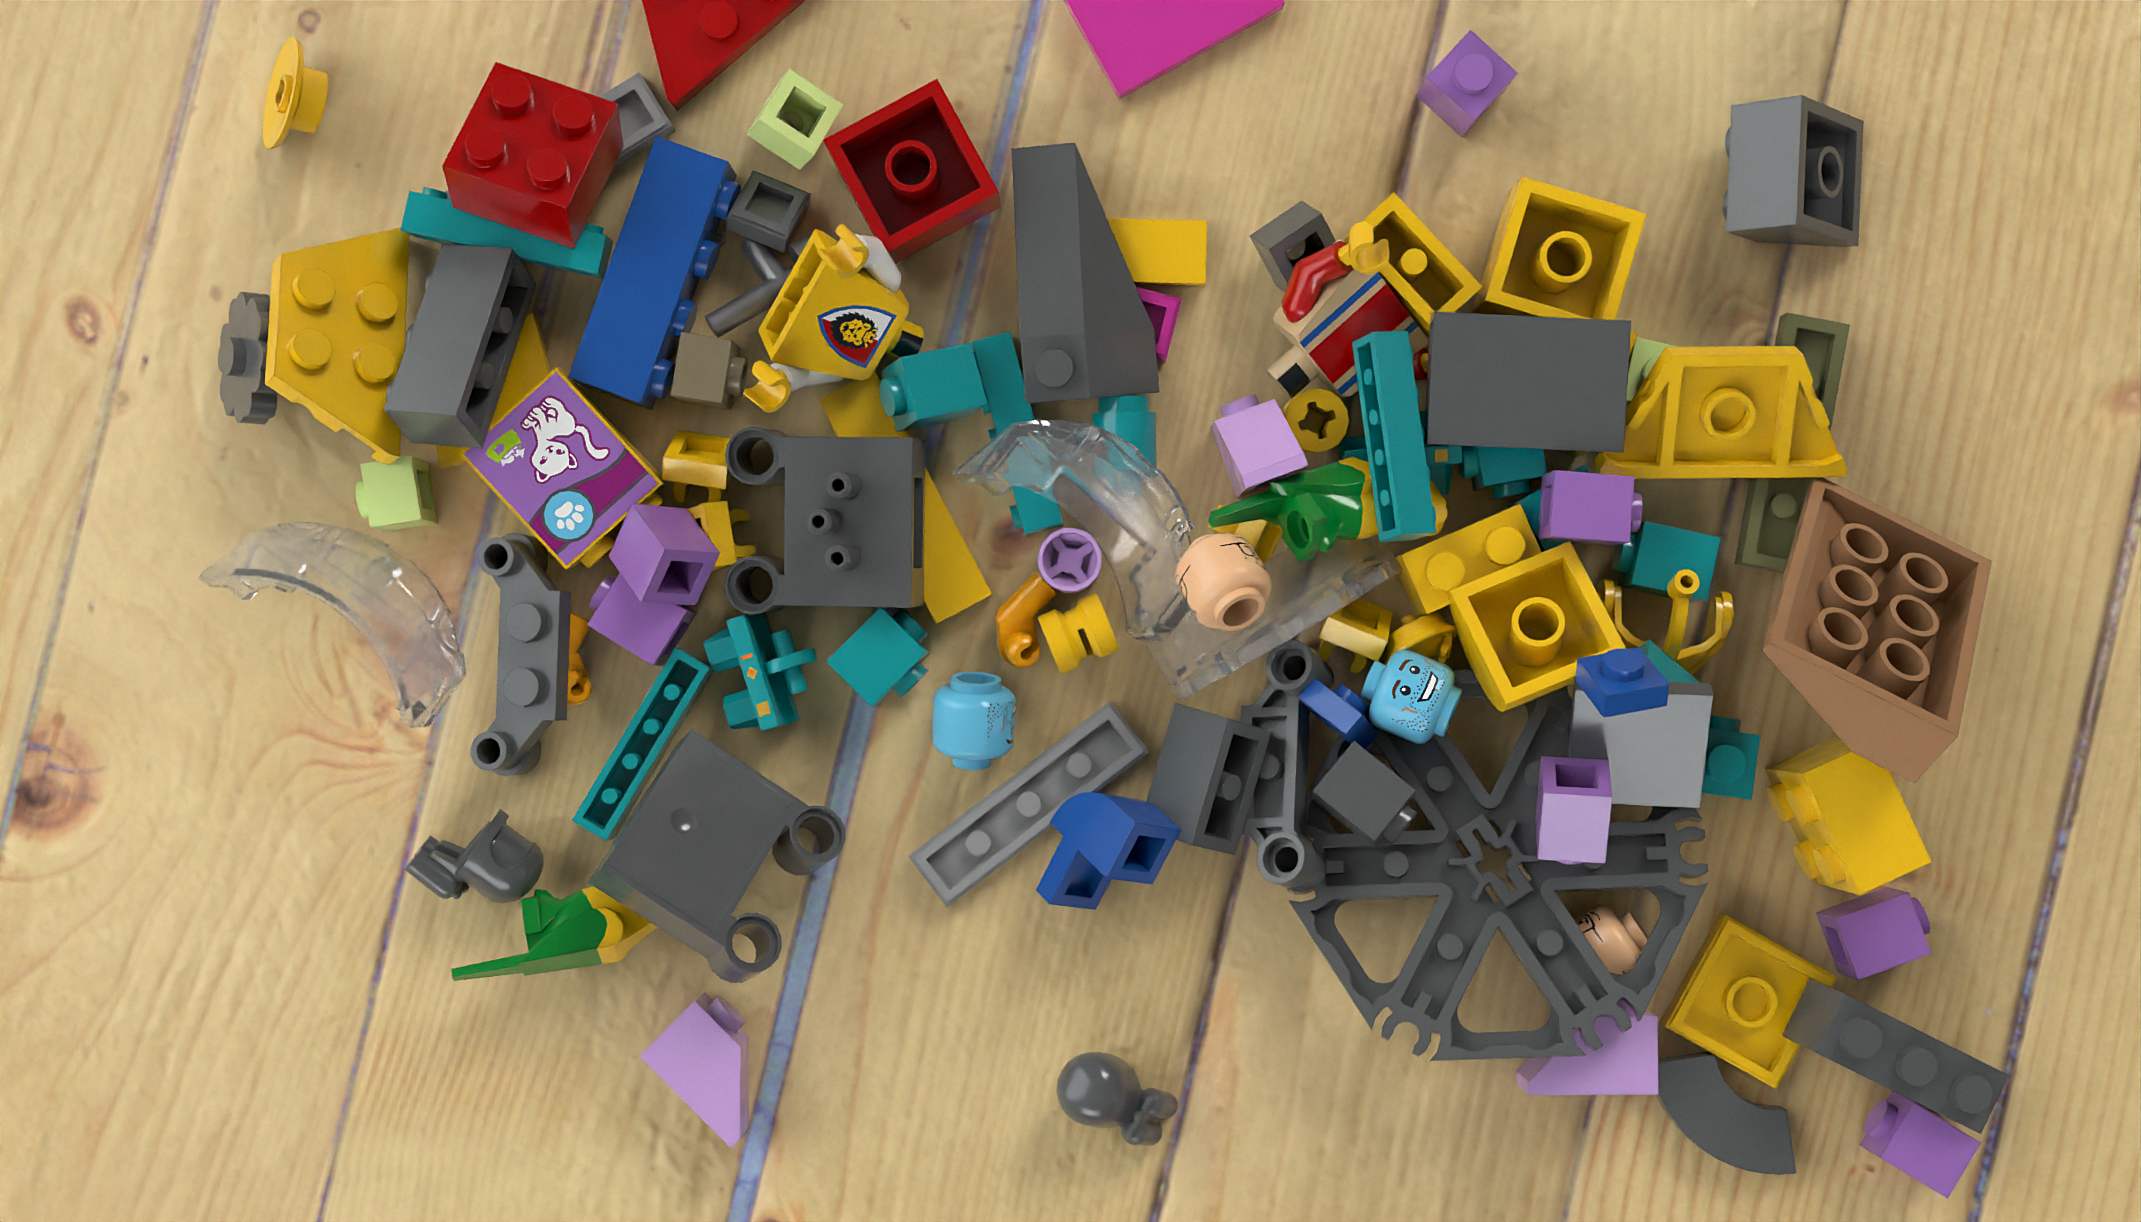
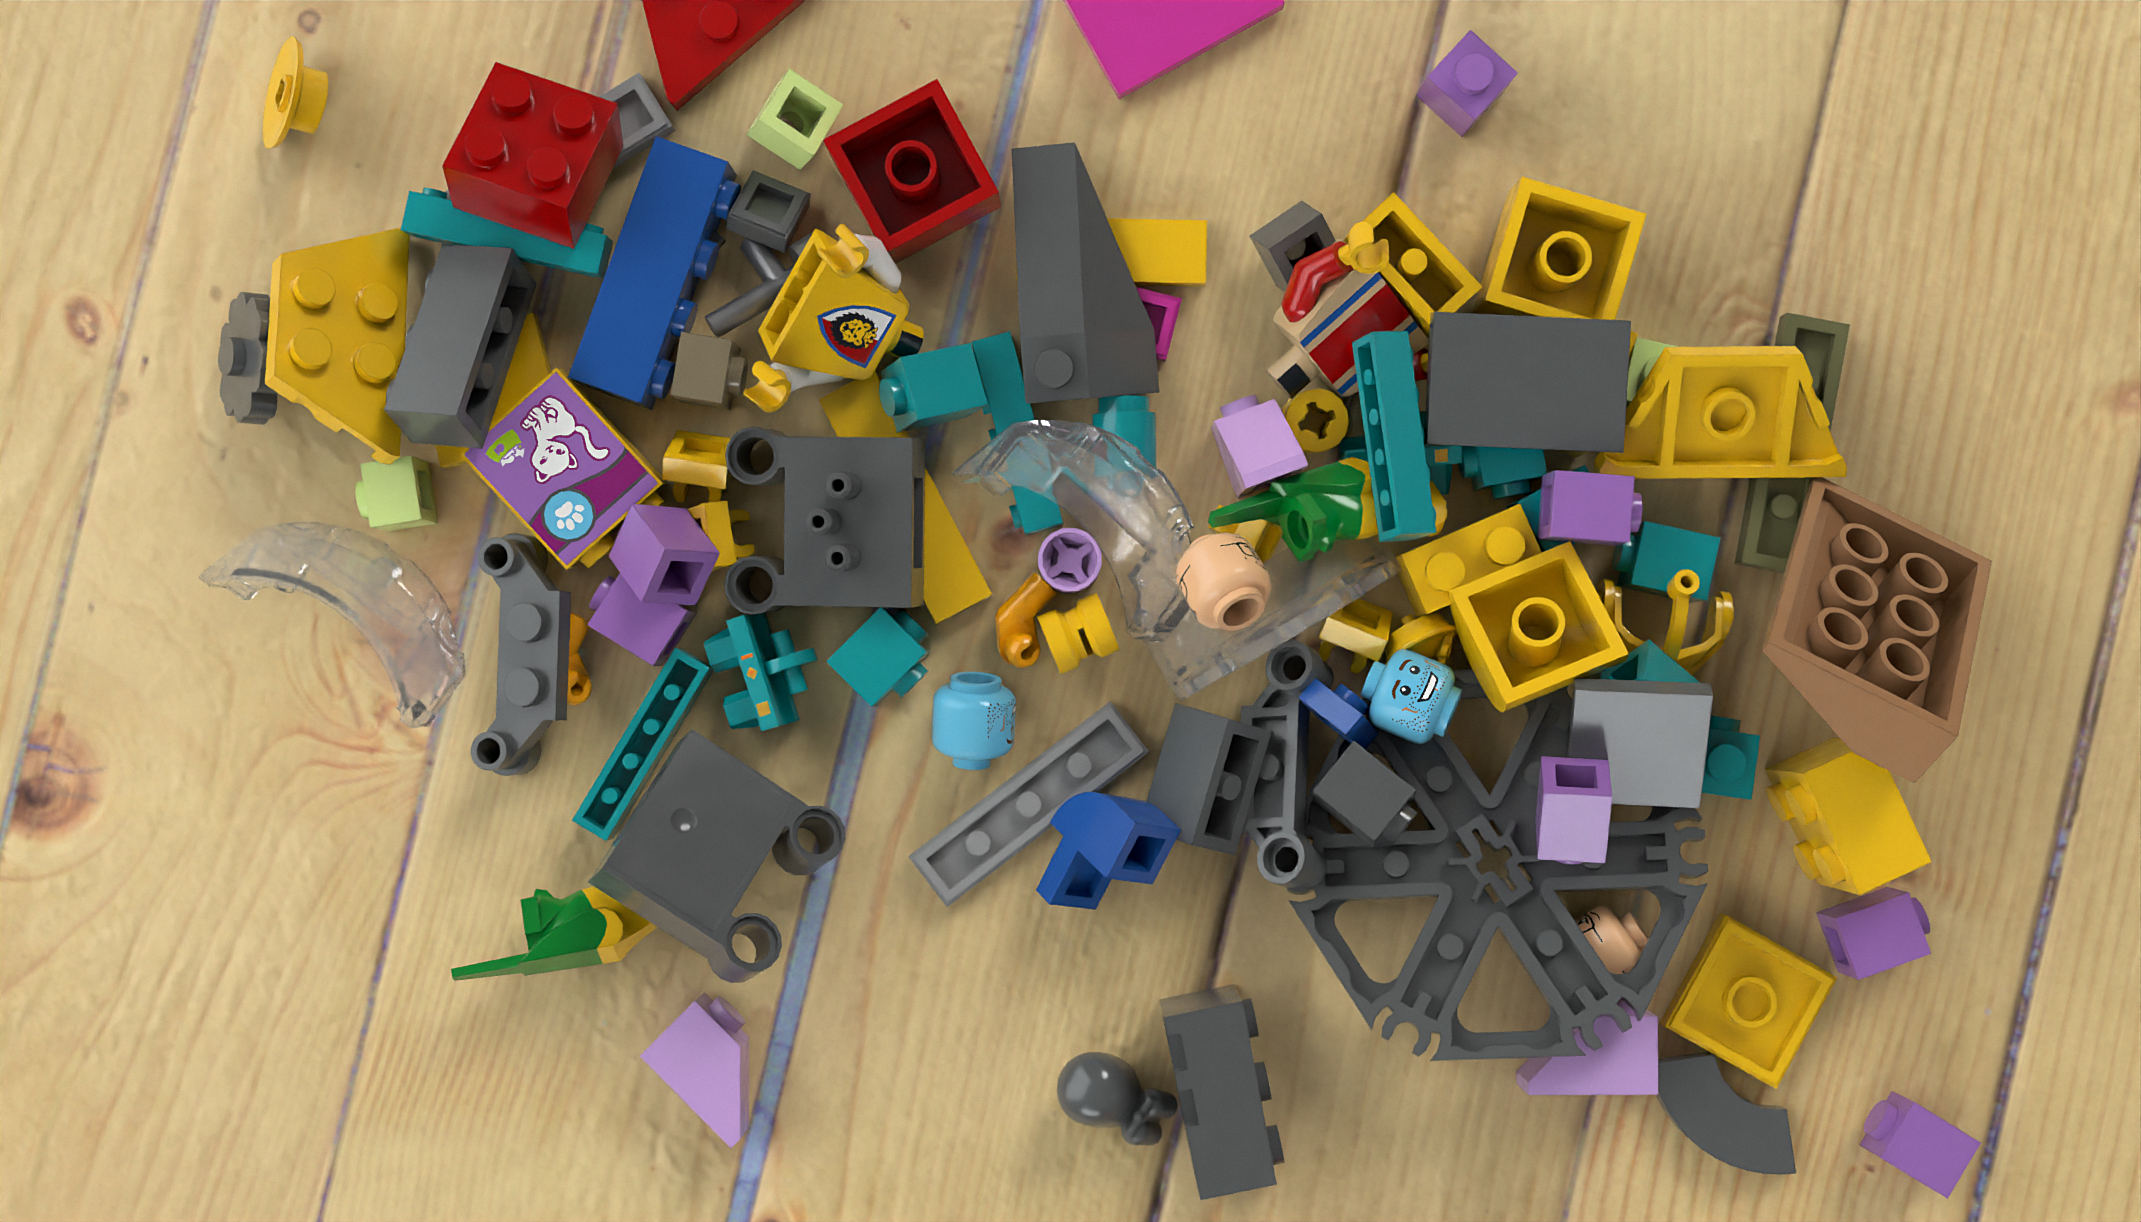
(494, 863): dark grey piece -> none
(1221, 1091): none -> dark grey wedge
(1622, 682): blue plate -> none
(1793, 173): dark grey slope -> none
(1895, 1055): dark grey brick -> none

